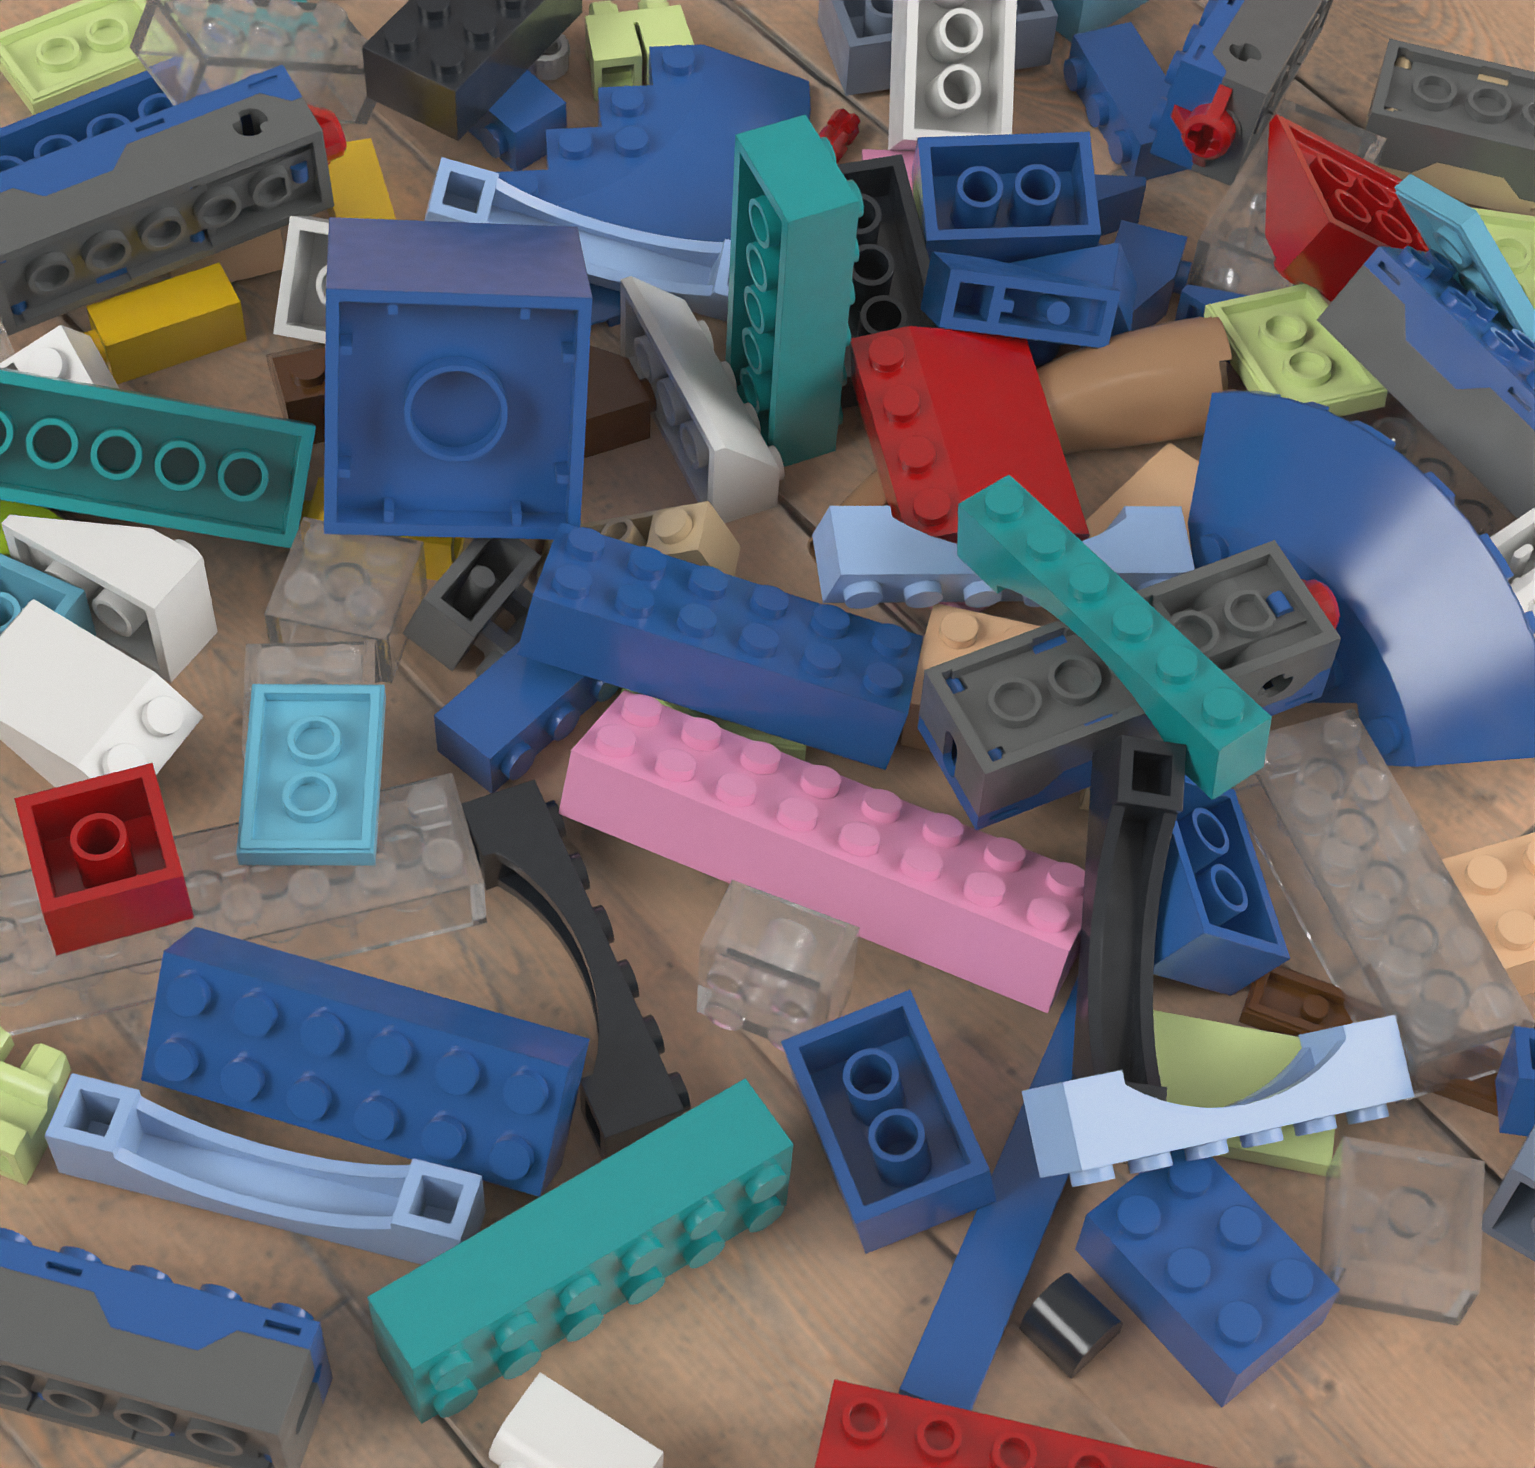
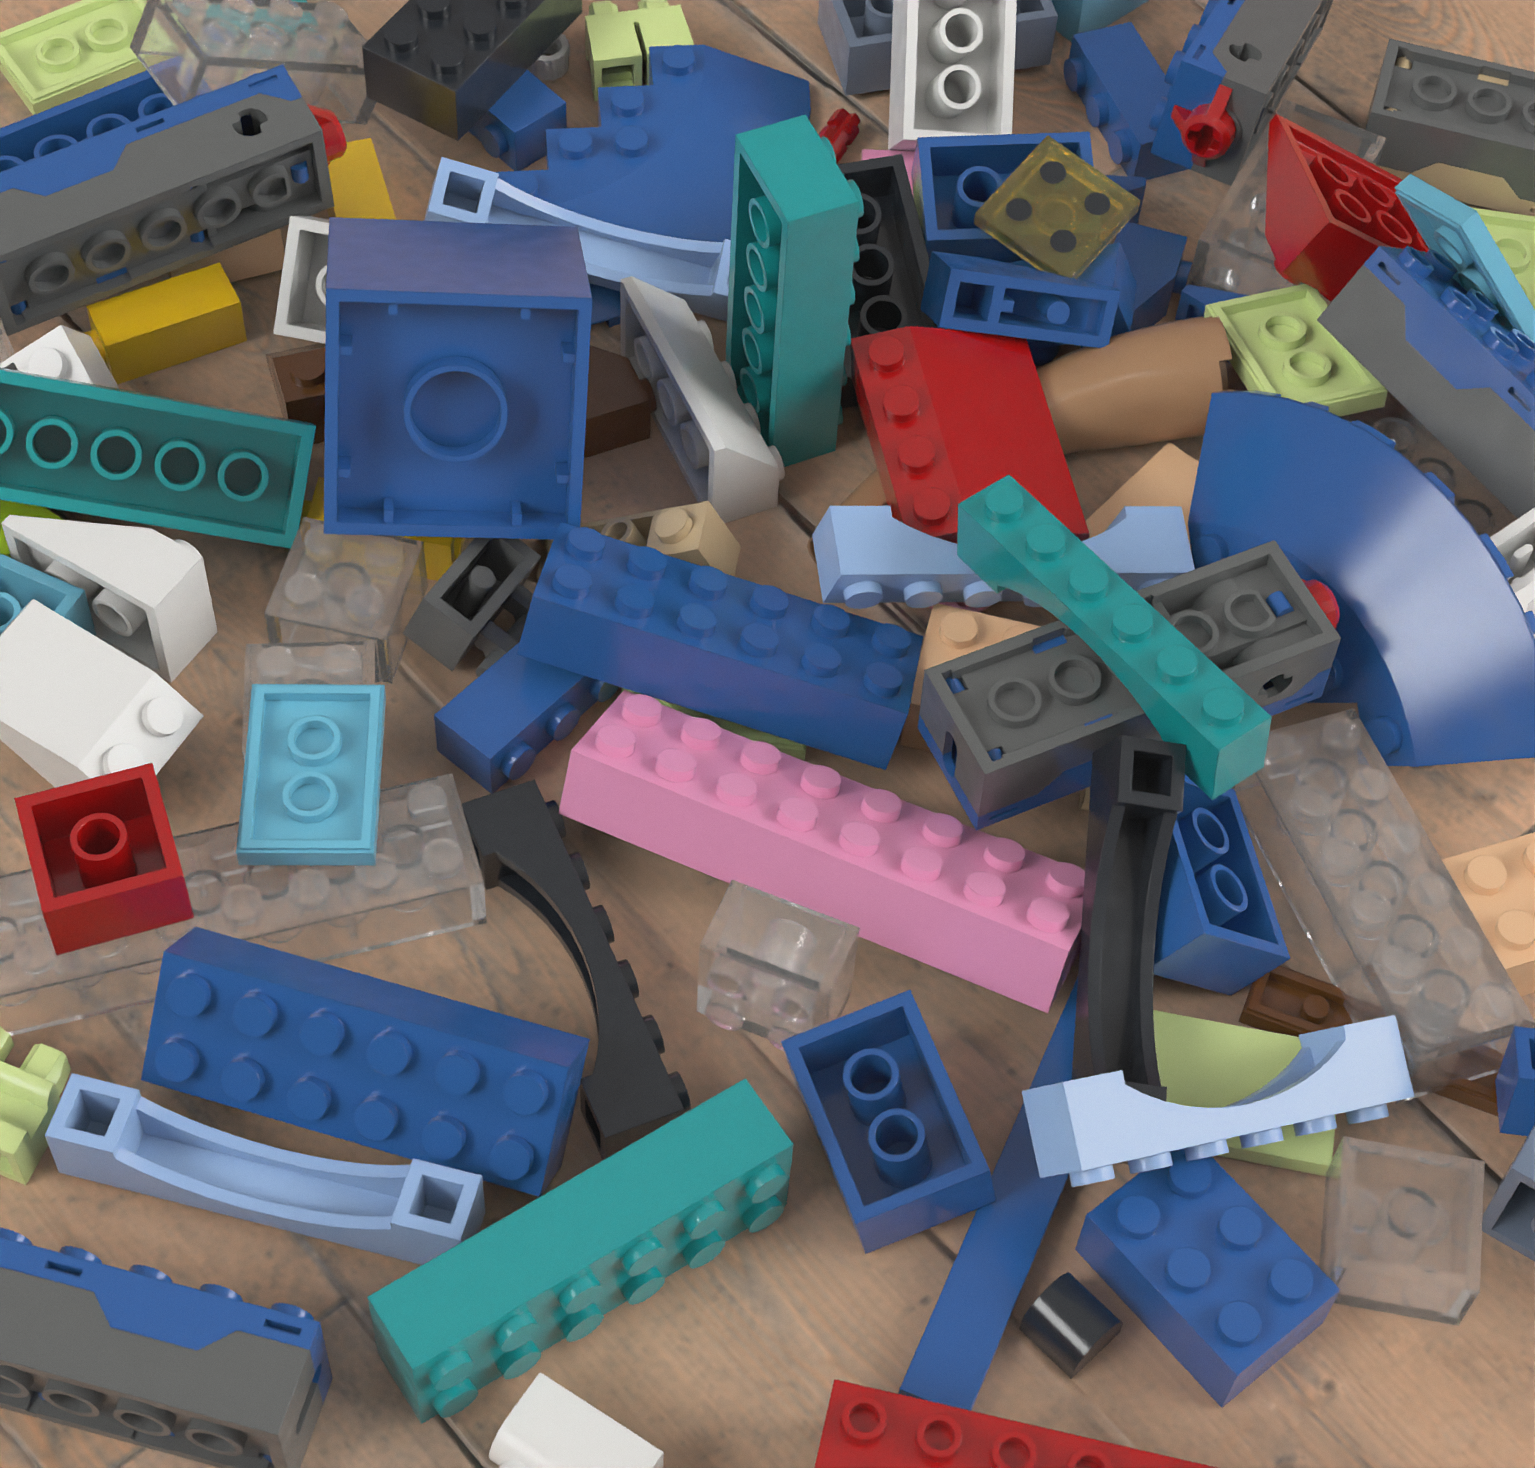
(1056, 210): none -> clear yellow tile

